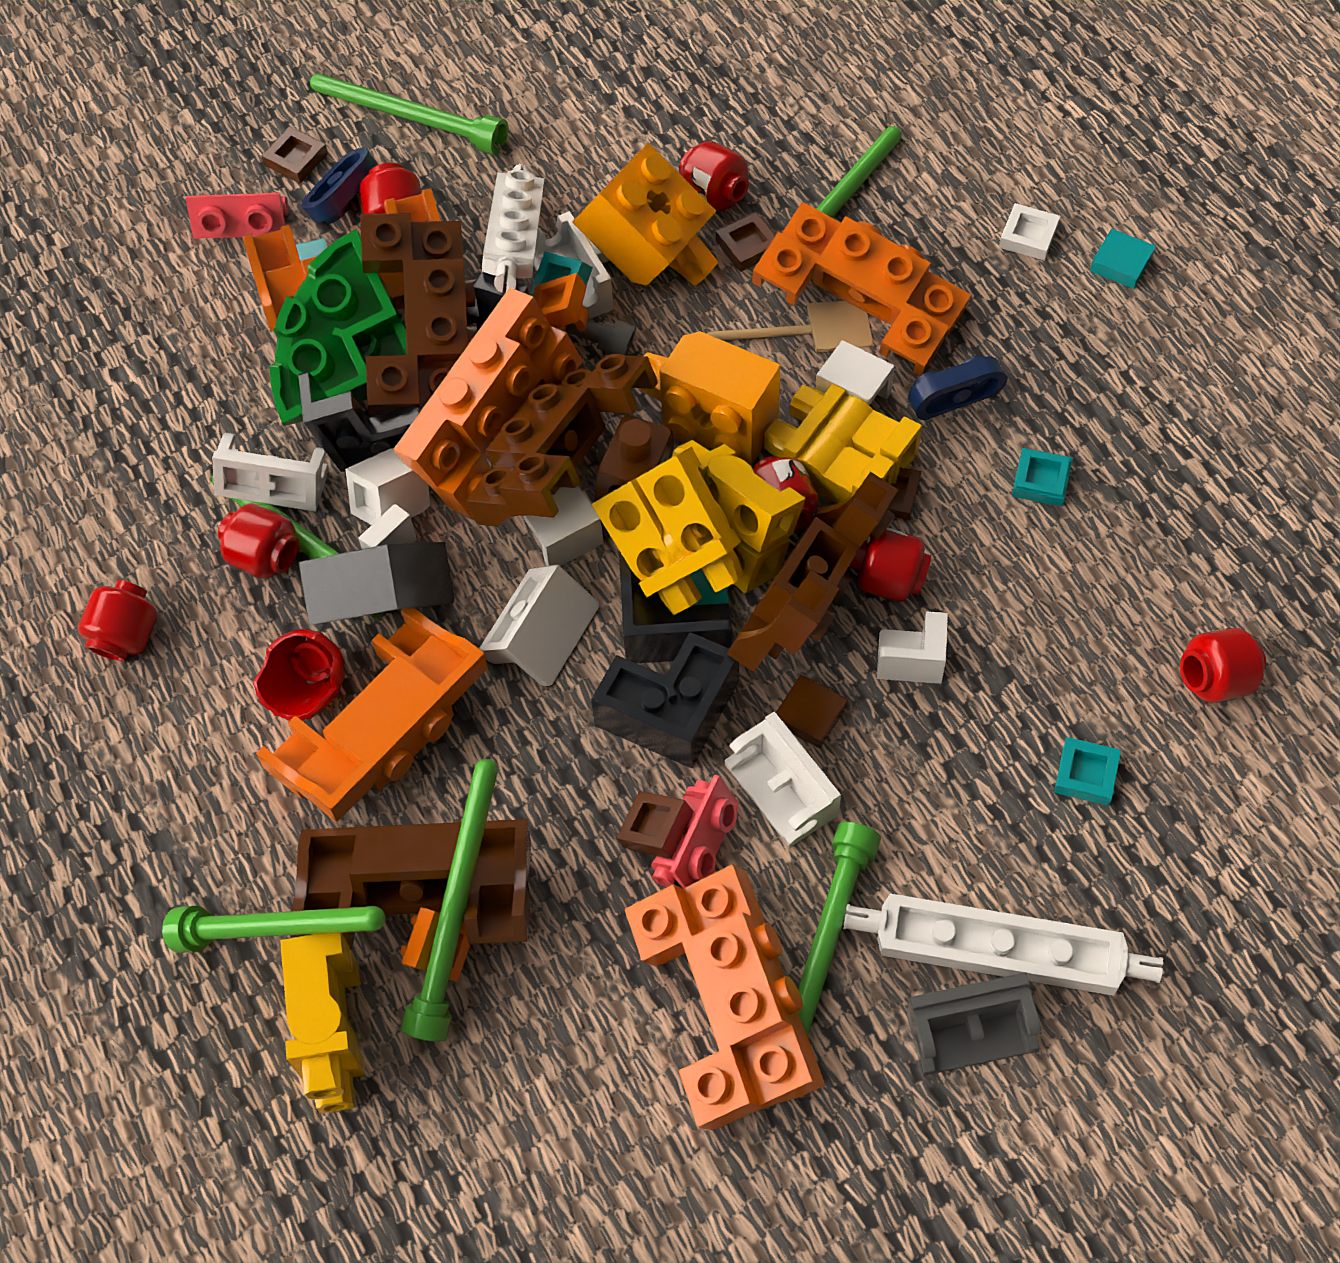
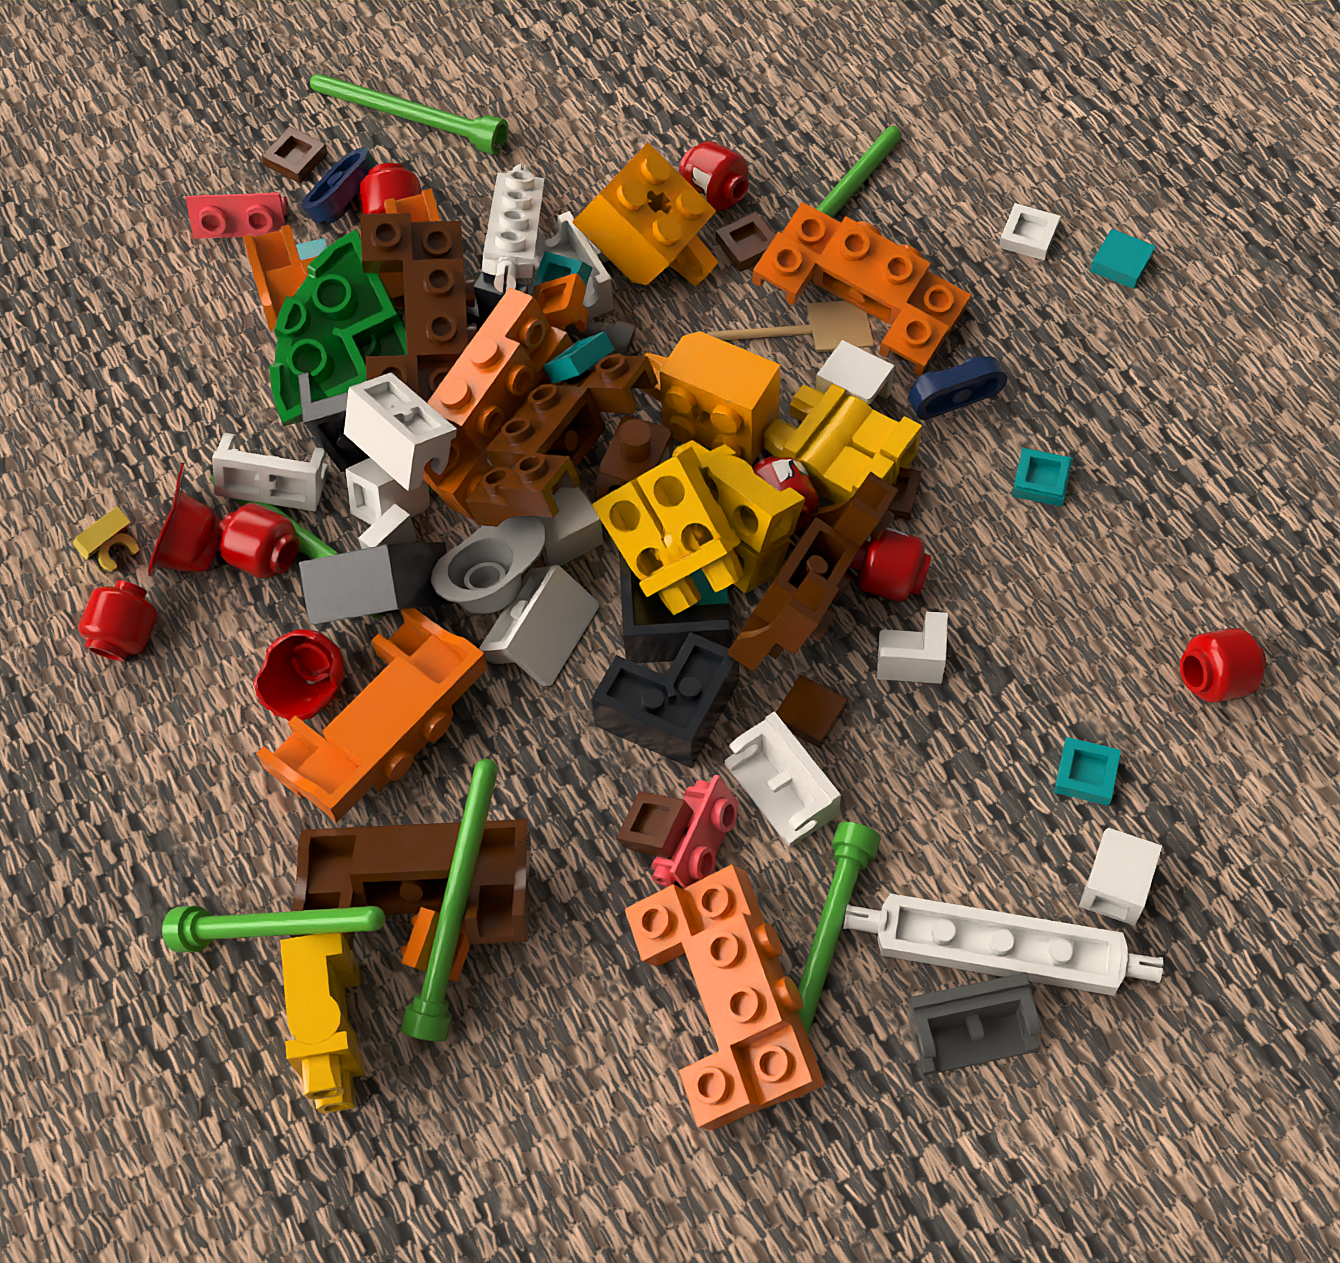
(103, 535): none -> light yellow tile
(188, 535): none -> red piece
(397, 429): none -> white hinge
(488, 565): none -> light grey piece
(578, 357): none -> teal tile
(1121, 876): none -> white panel

